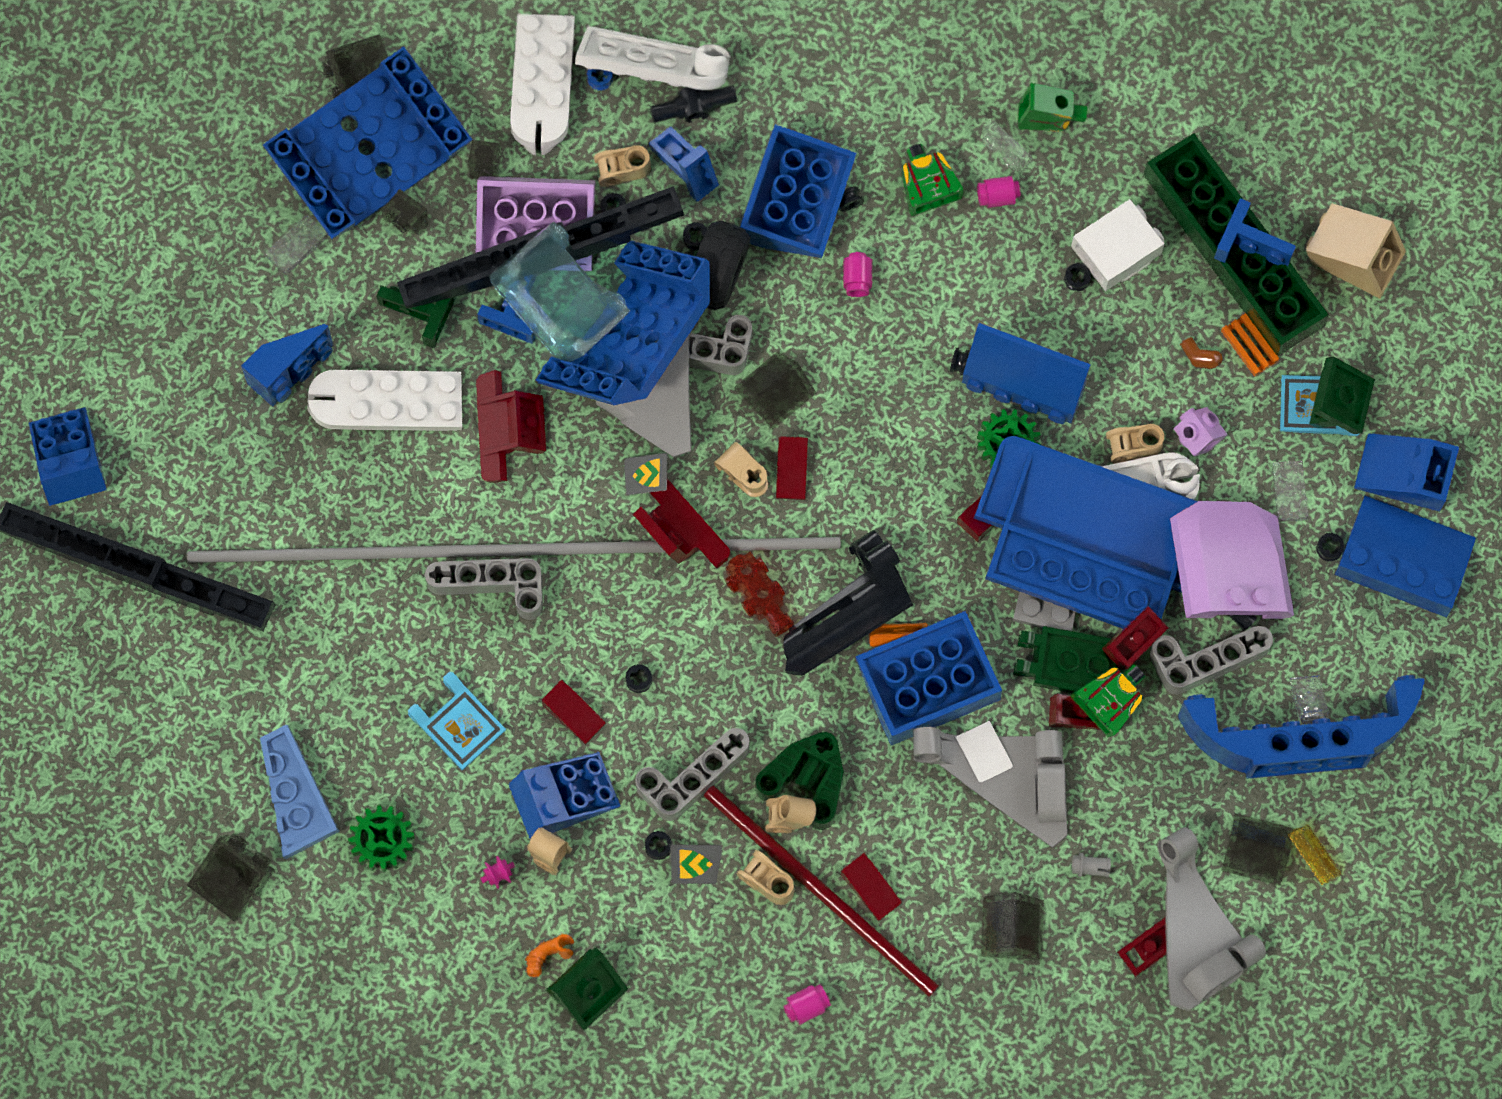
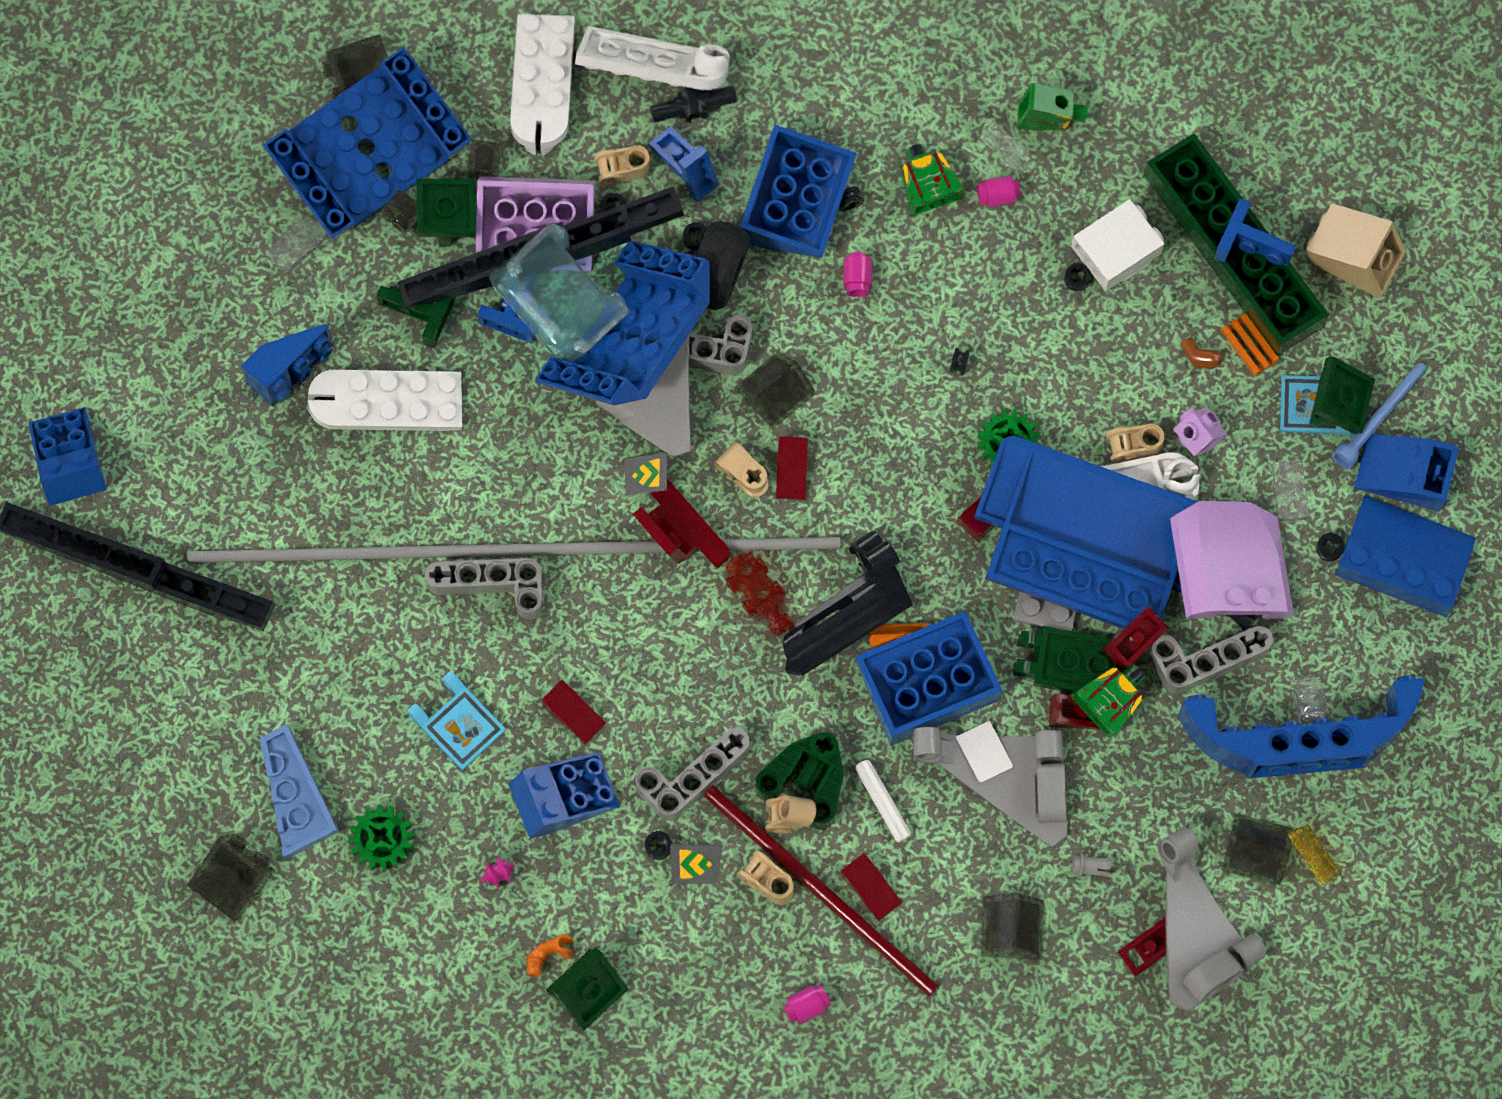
(445, 209): none -> dark green bracket
(506, 425): dark red plate -> none
(548, 850): tan piece -> none
(592, 81): blue bush -> none
(643, 686): black bush -> none
(883, 801): none -> white axle
(1025, 374): blue slope -> none
(1347, 454): none -> medium blue piece

